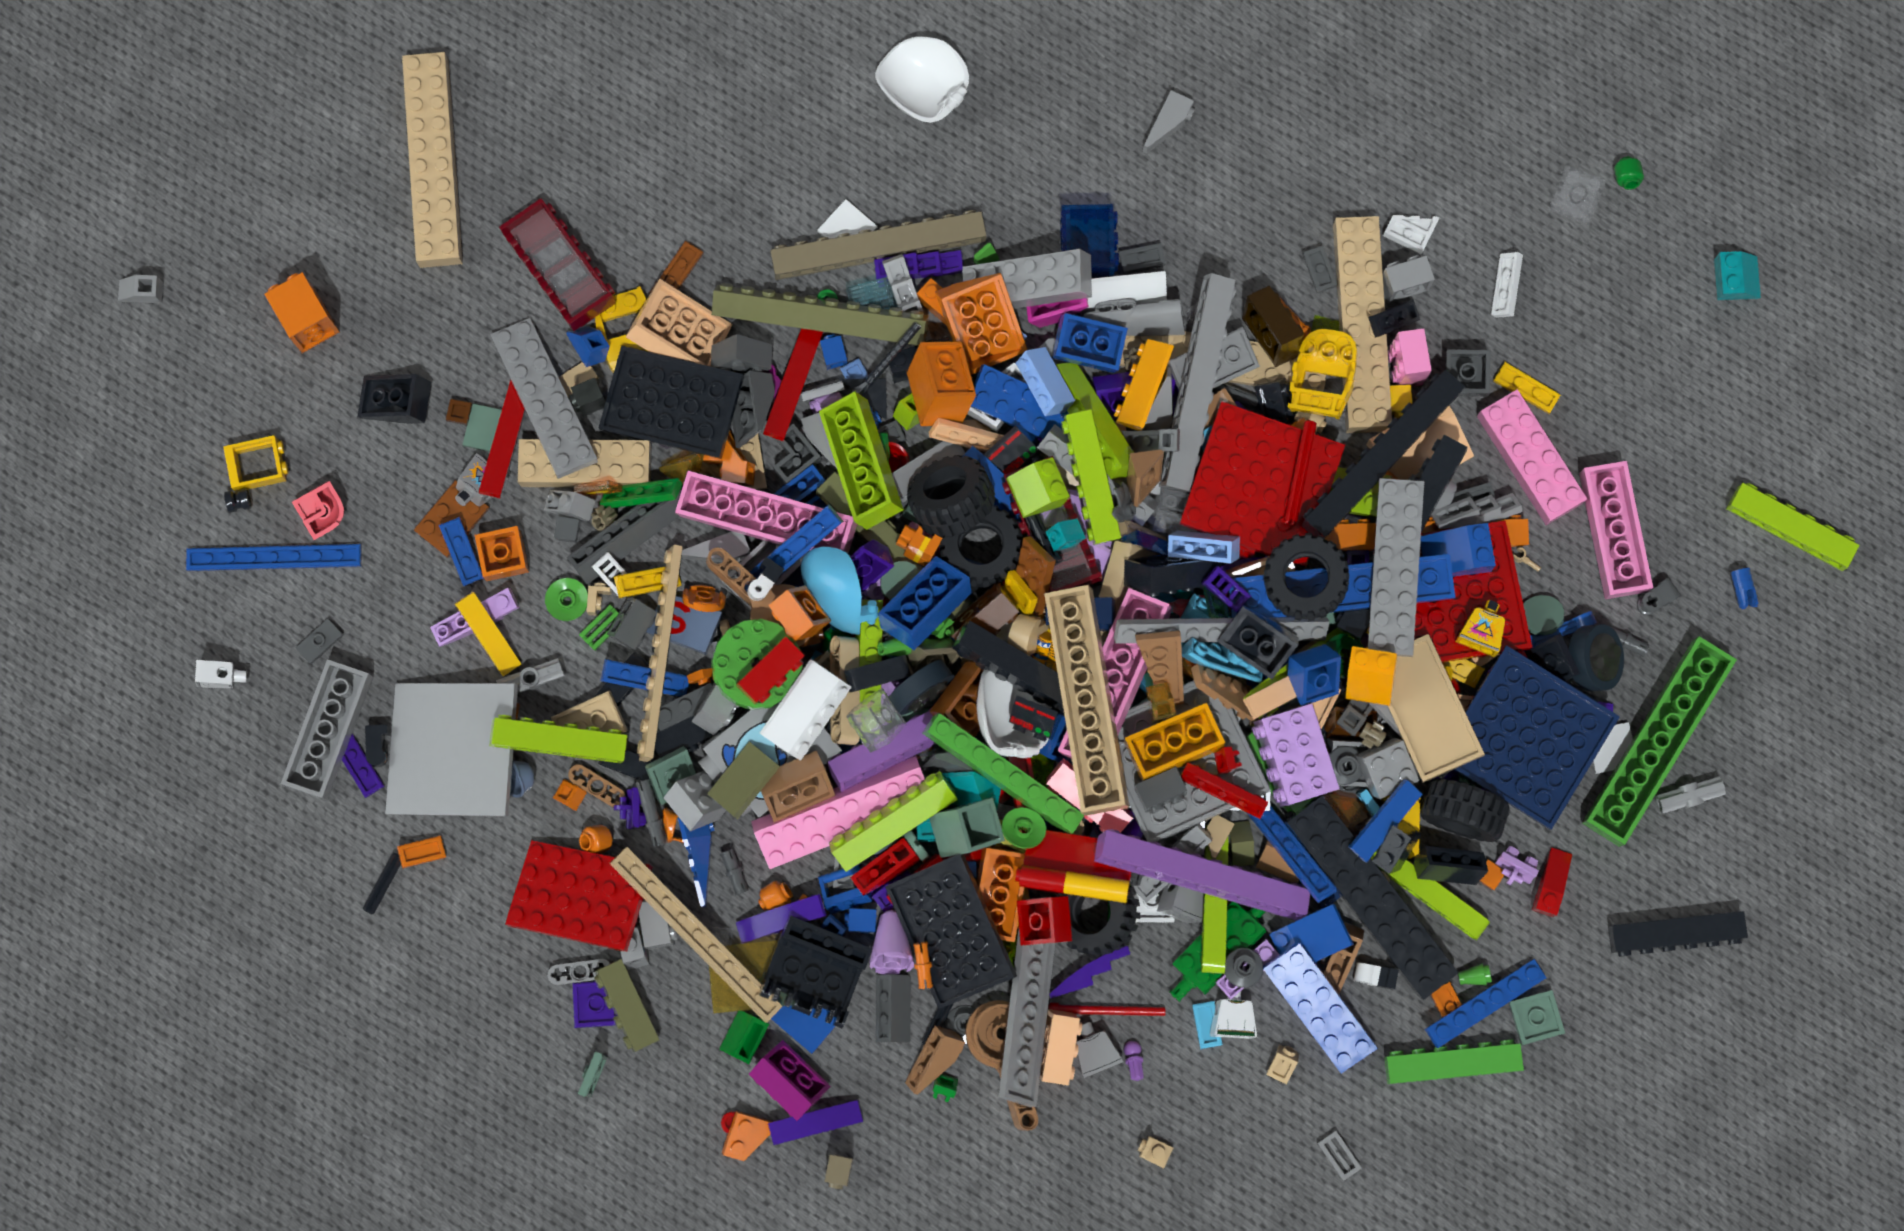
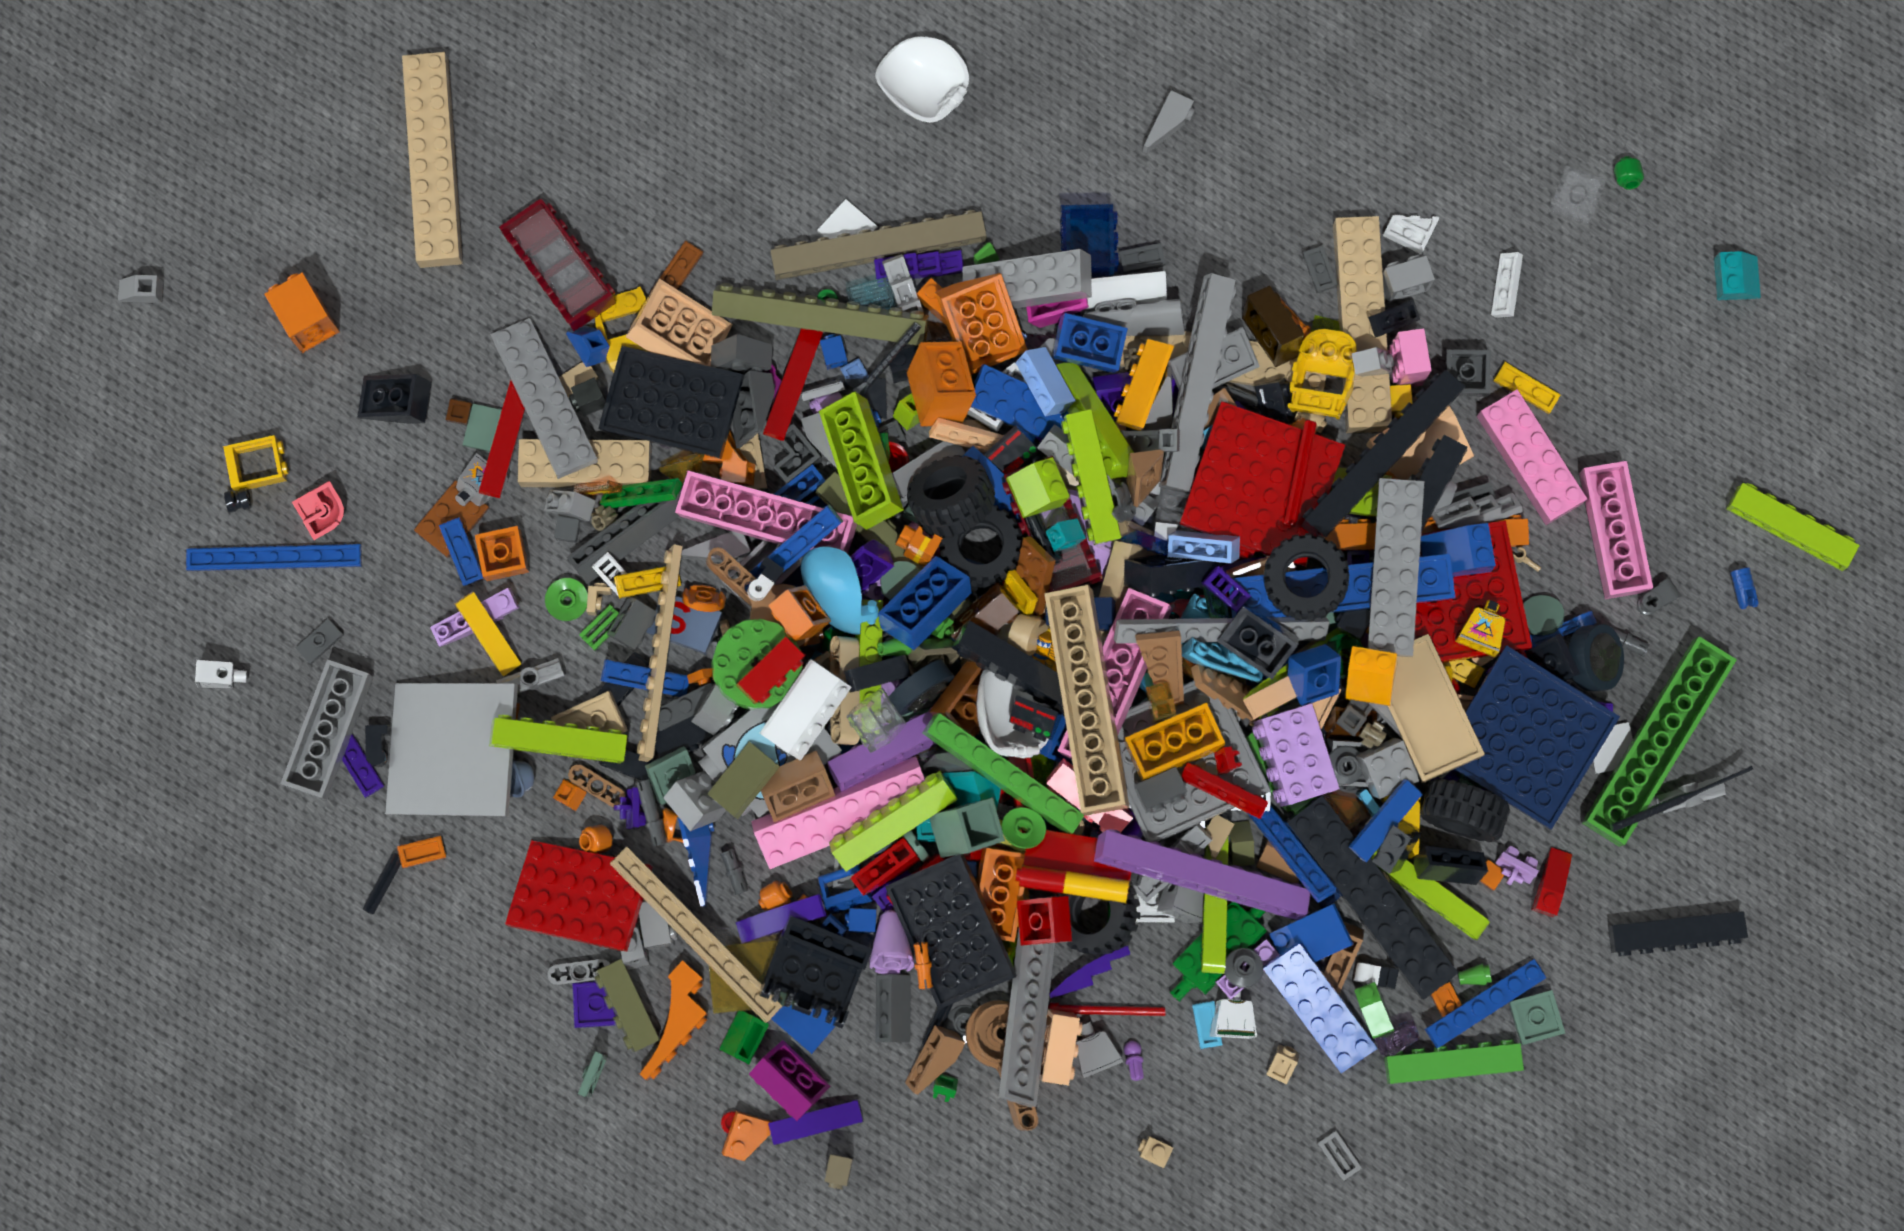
(682, 1020): none -> orange arch
(1163, 530): none -> white tile
(1372, 362): none -> light grey slope
(1374, 1010): none -> slope
(1402, 1036): none -> clear purple leg
(1665, 805): none -> black piece

